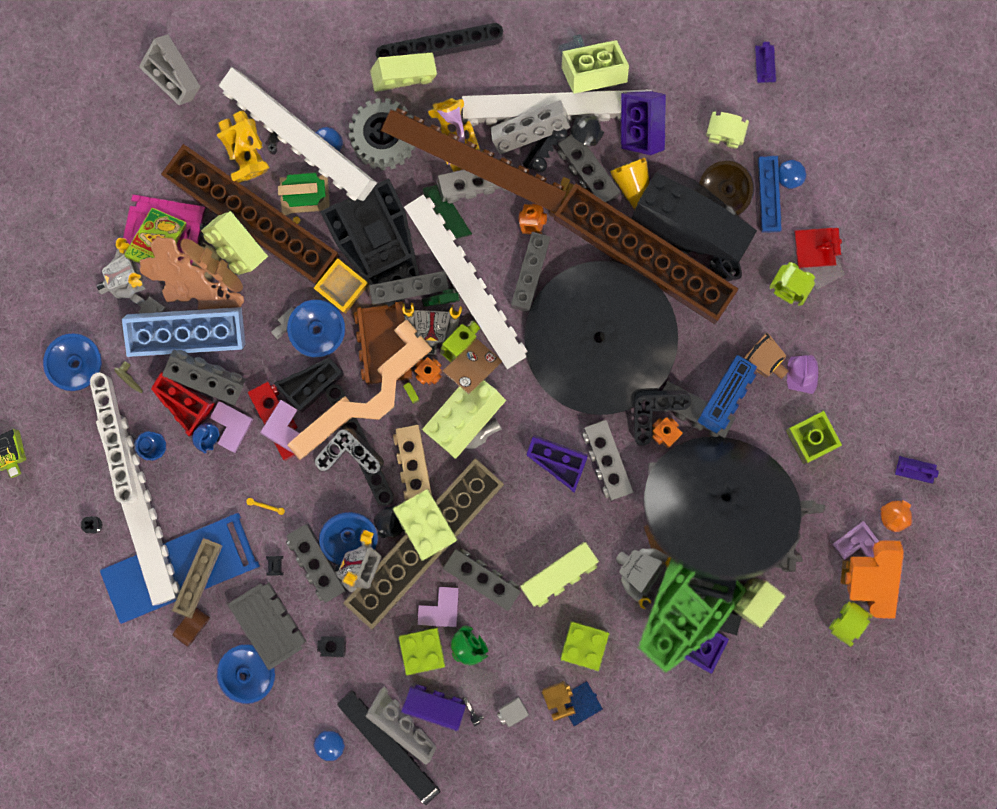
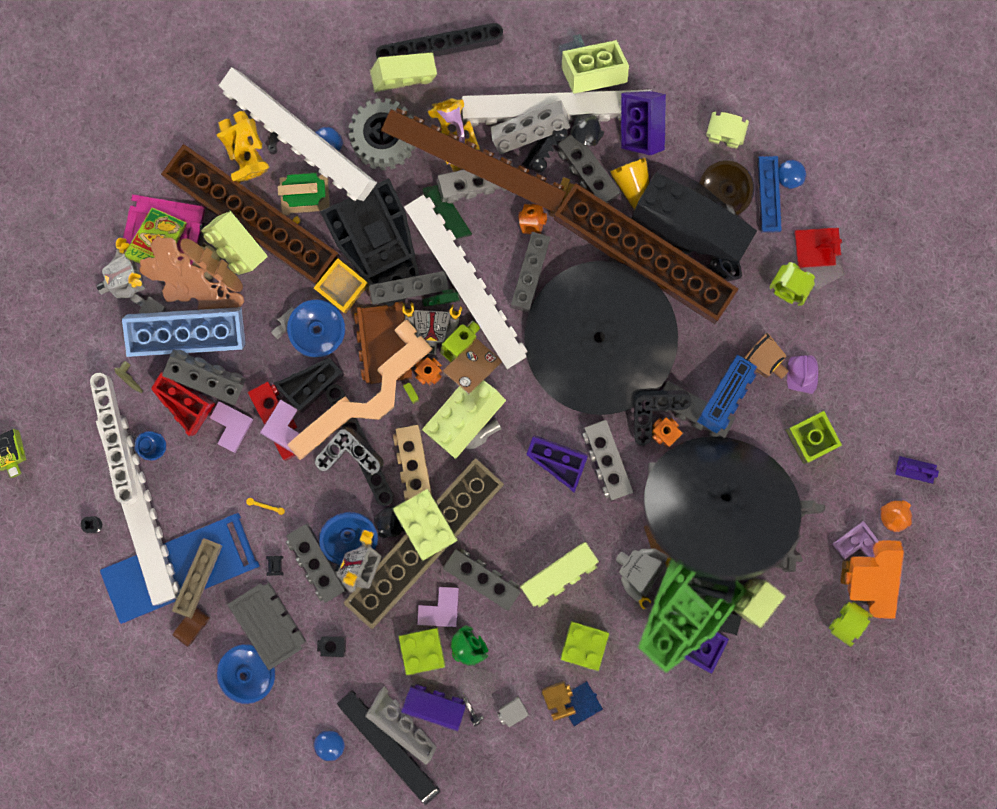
(60, 358): blue dish -> none
(169, 70): light grey wedge -> none
(205, 437): blue hair -> none
(765, 63): dark purple hinge -> none

